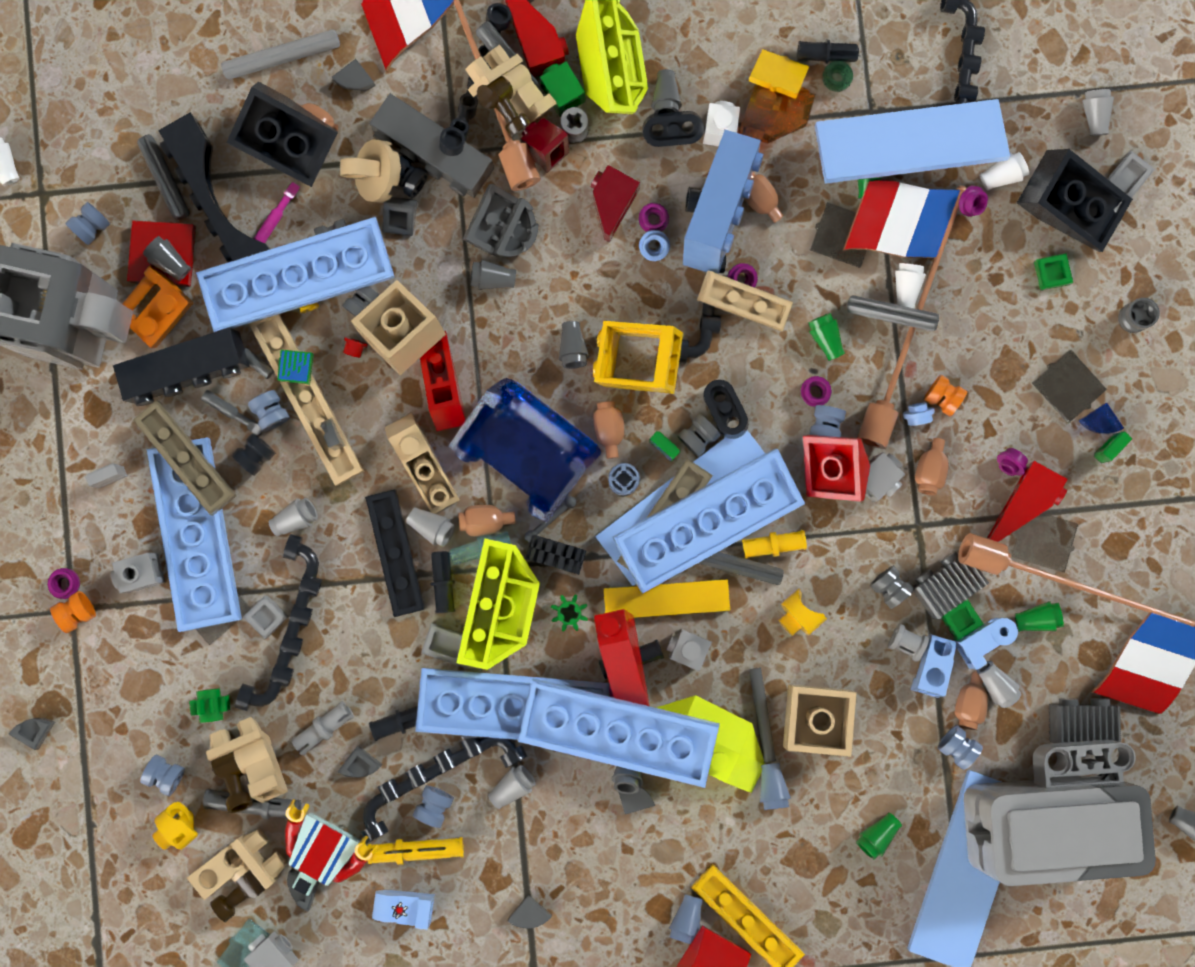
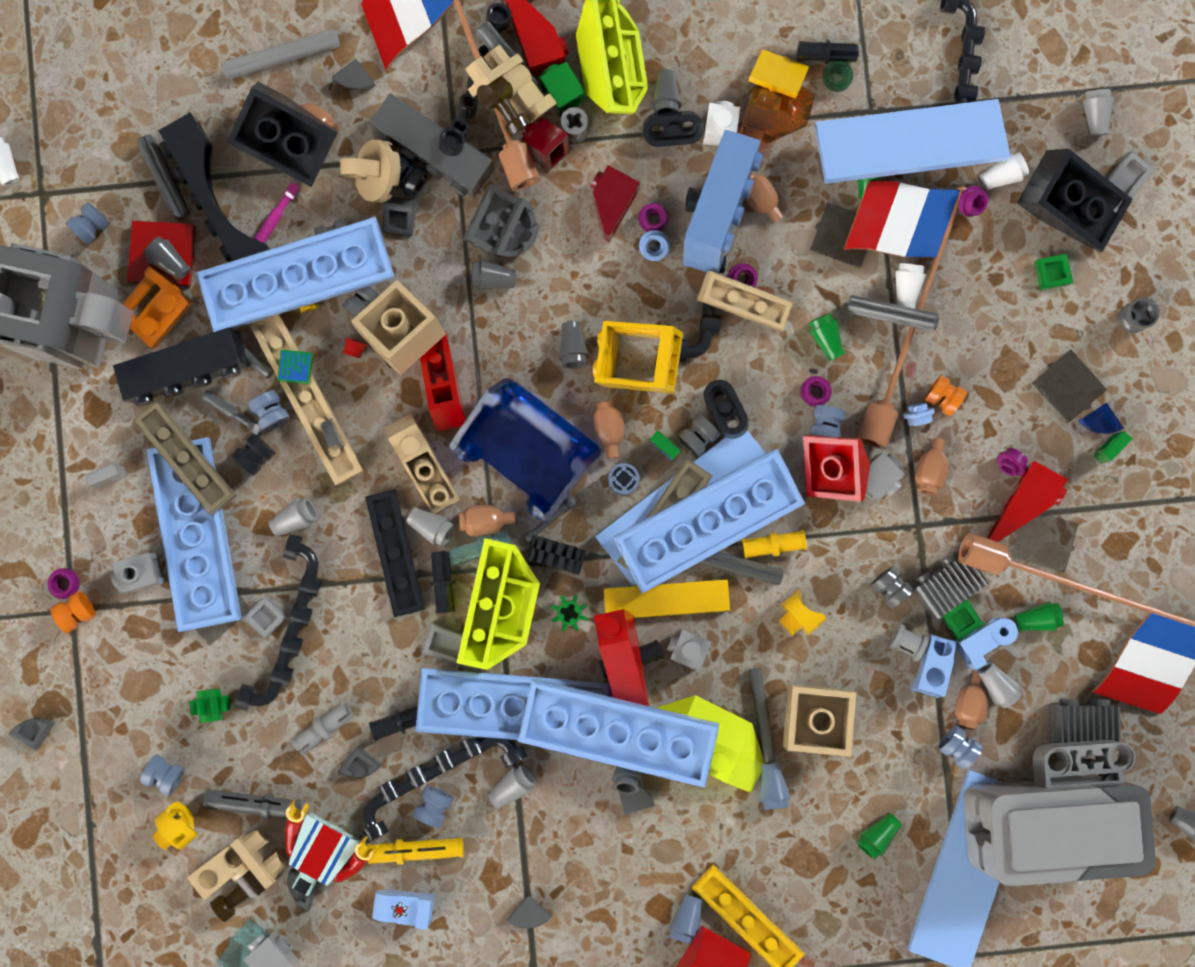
(246, 755): tan hips -> none

